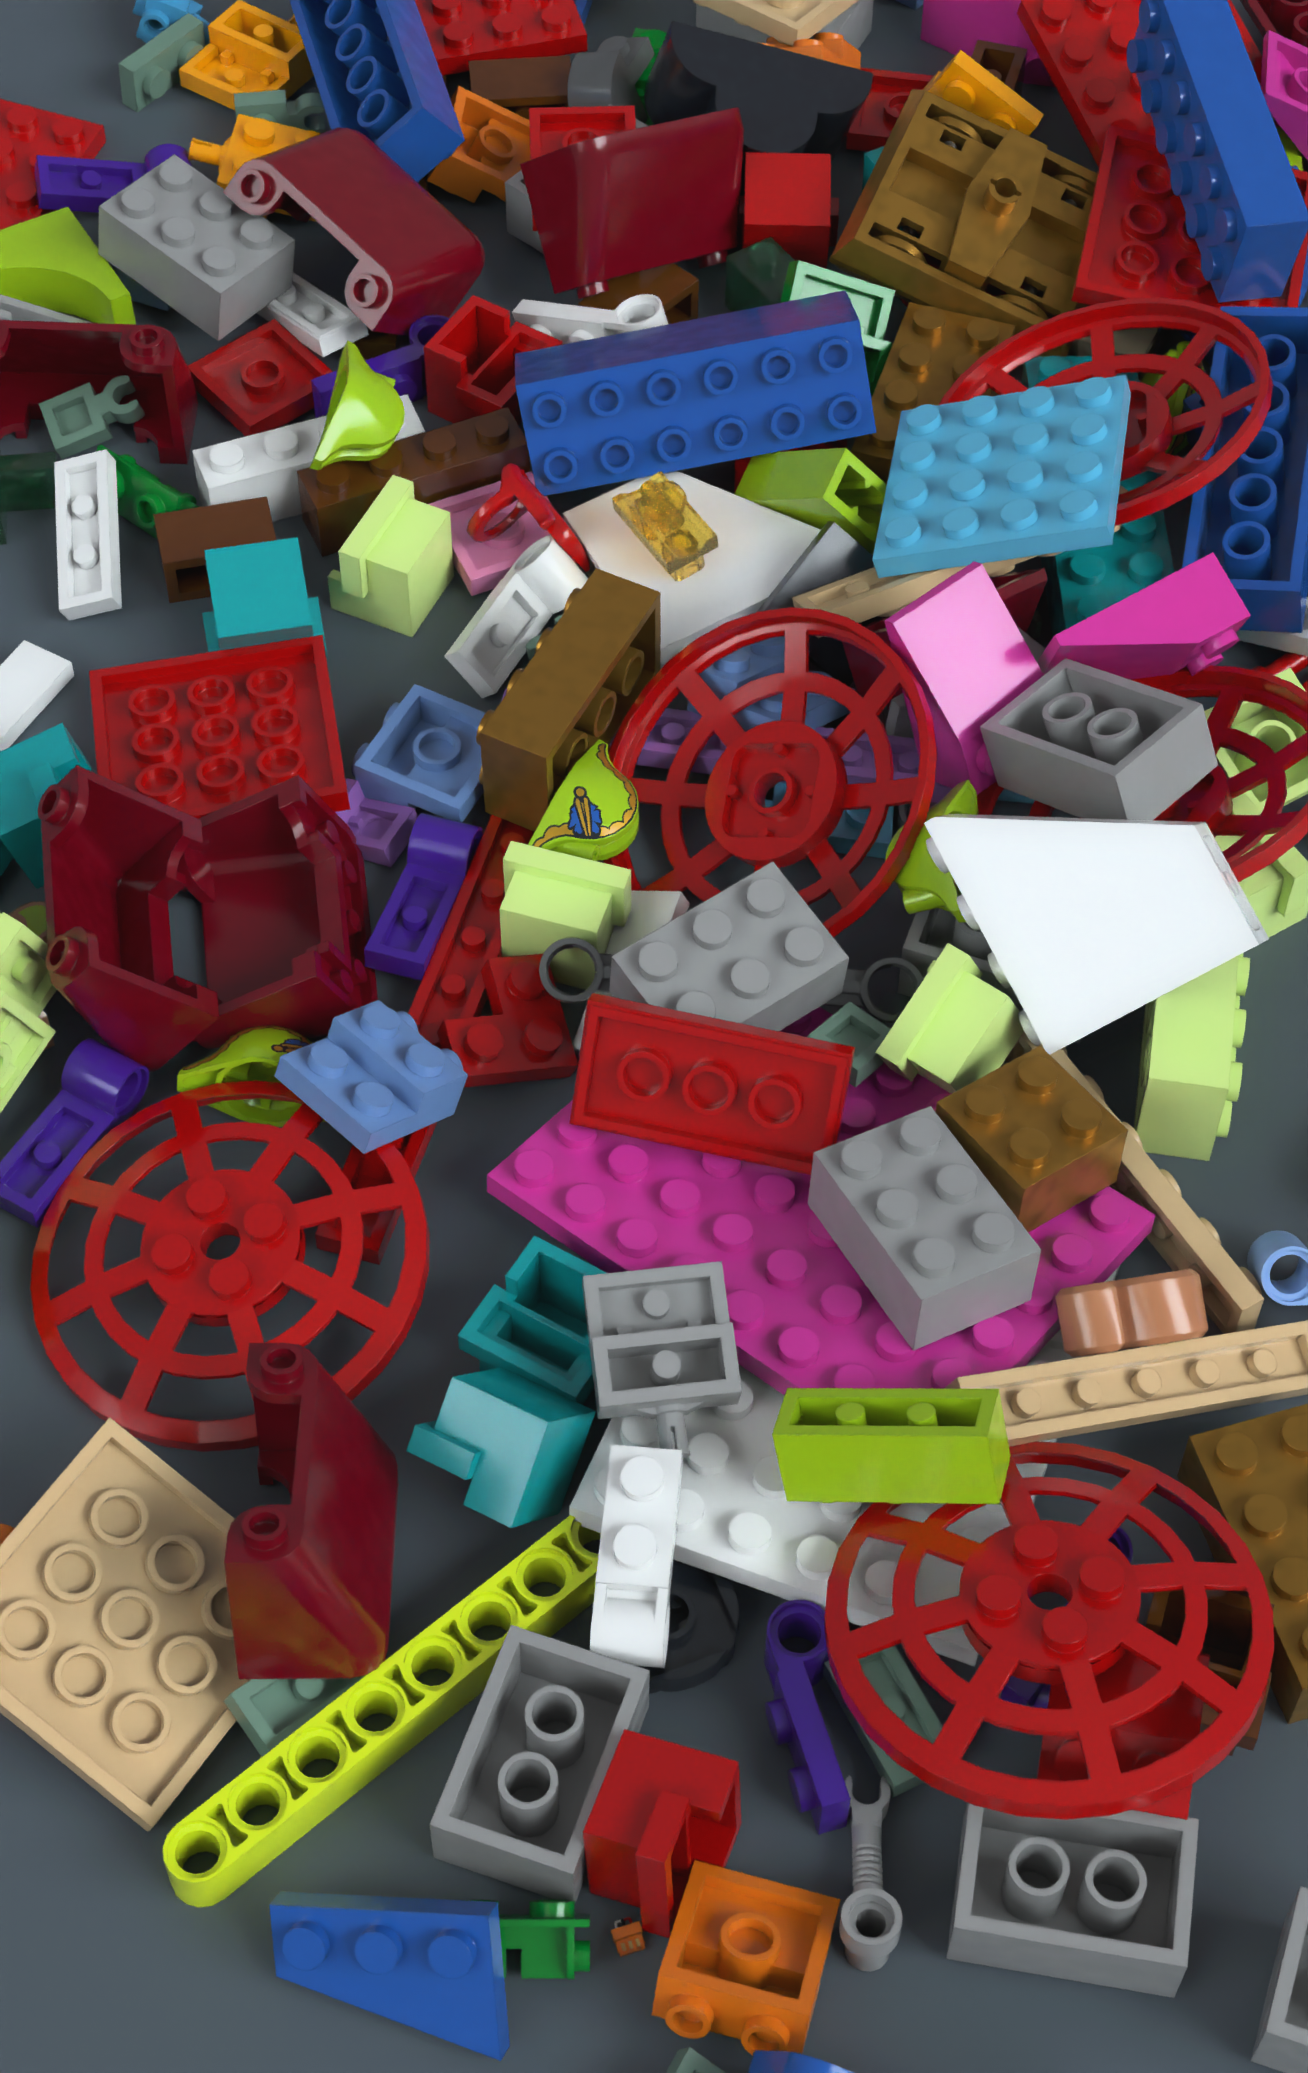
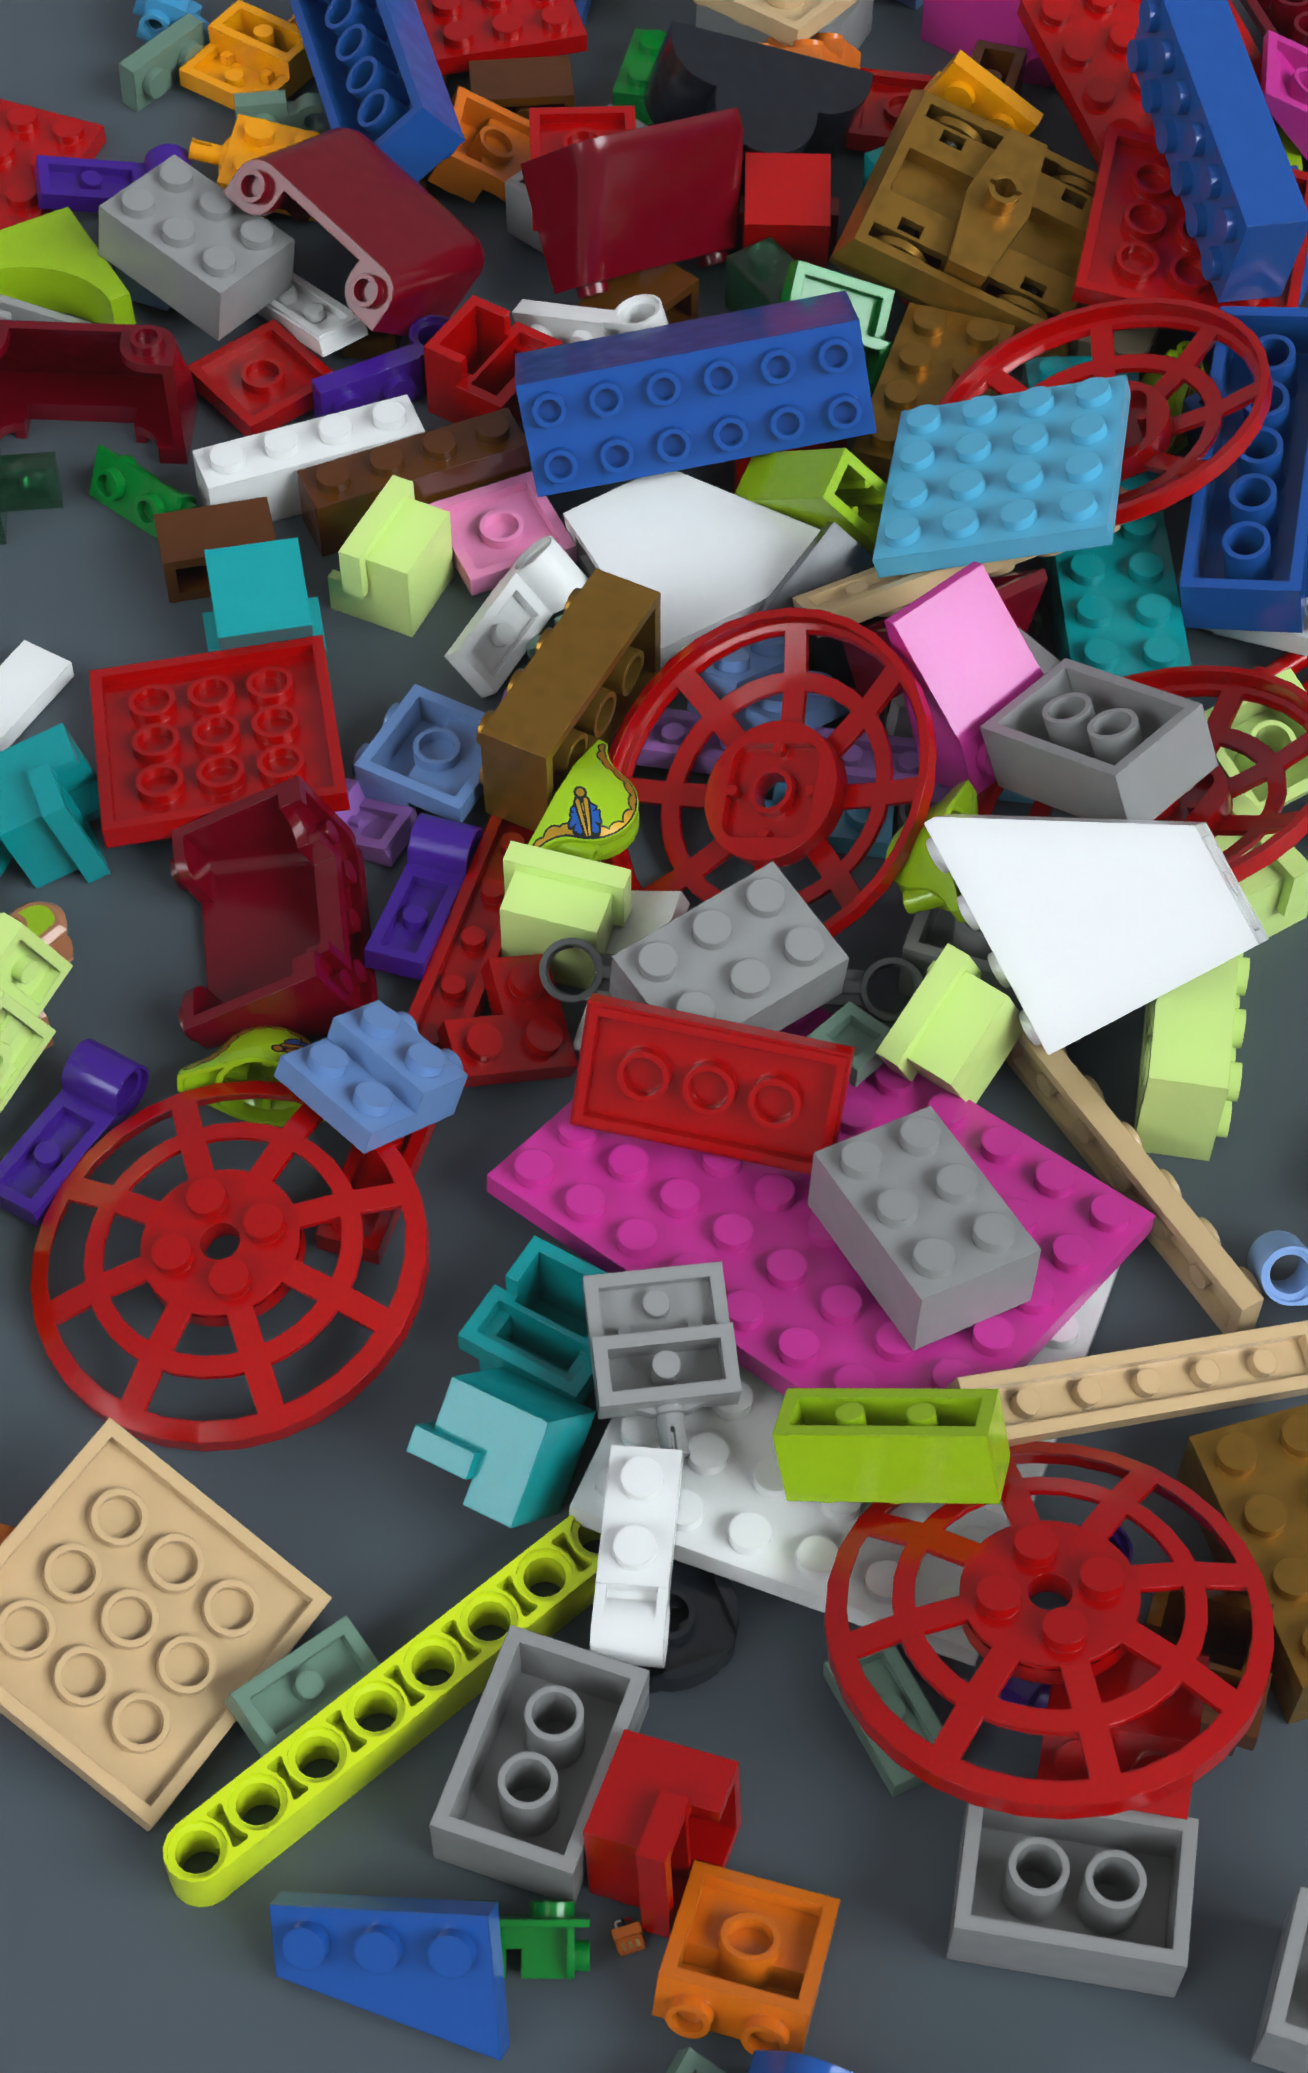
(82, 416): sand green plate -> none
(87, 535): white plate -> none
(107, 914): dark red windscreen -> none
(317, 1573): dark red windscreen -> none
(361, 415): lime hat -> none
(518, 487): red piece -> none
(610, 74): dark grey brick -> none
(667, 525): clear yellow hips -> none
(796, 1717): dark purple plate -> none
(869, 1908): light grey brick -> none
(1036, 1136): pearl gold brick -> none
(1131, 1313): nougat animal -> none
(1160, 628): dark pink slope -> none

